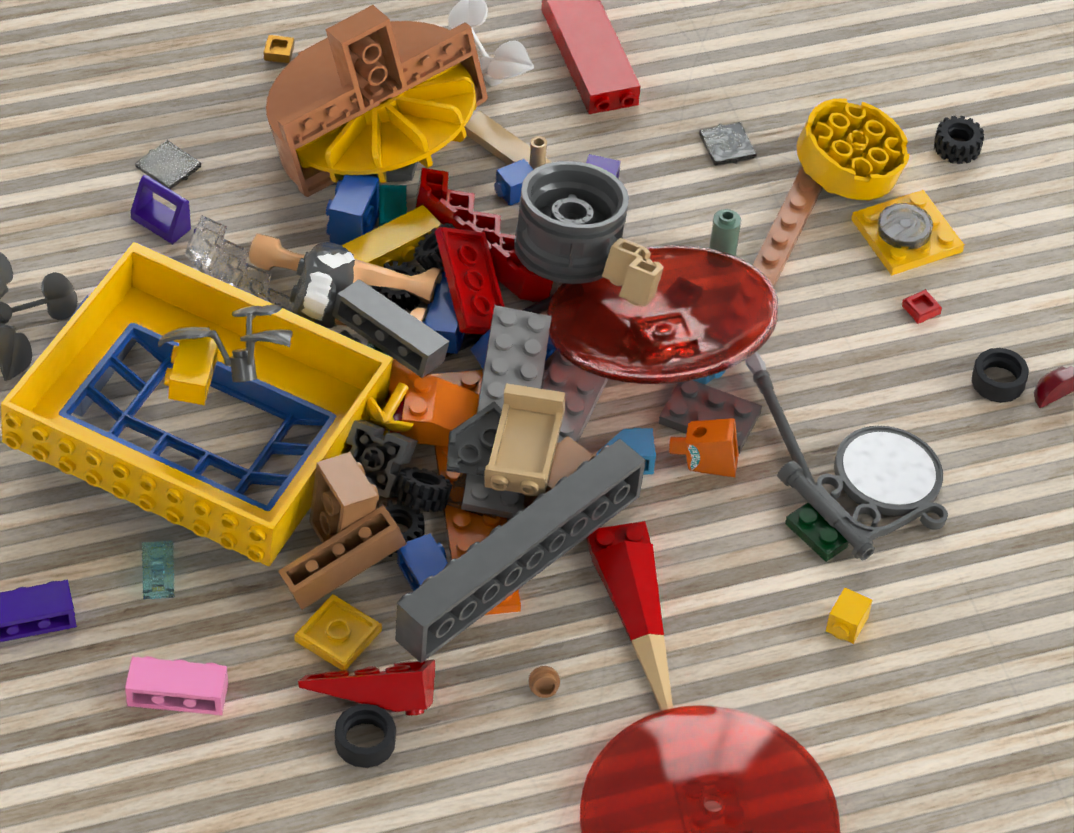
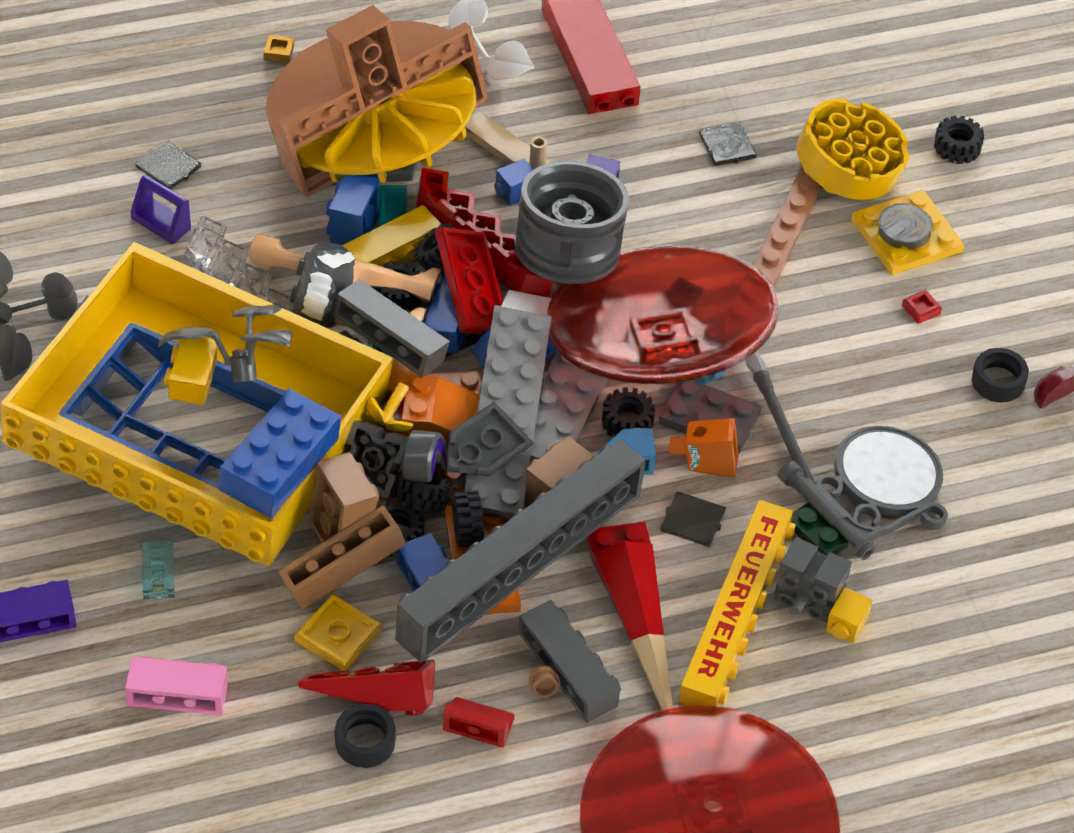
(279, 453): none -> blue brick
(422, 453): none -> dark grey animal
(467, 518): none -> black tyre
(478, 721): none -> red panel
(525, 440): tan panel -> none
(526, 302): none -> white sticker
(565, 650): none -> dark grey brick
(627, 402): none -> black tyre
(633, 269): tan brick -> none
(693, 519): none -> clear smoke piece
(725, 231): sand green brick -> none
(736, 606): none -> yellow brick
(811, 579): none -> dark grey brick

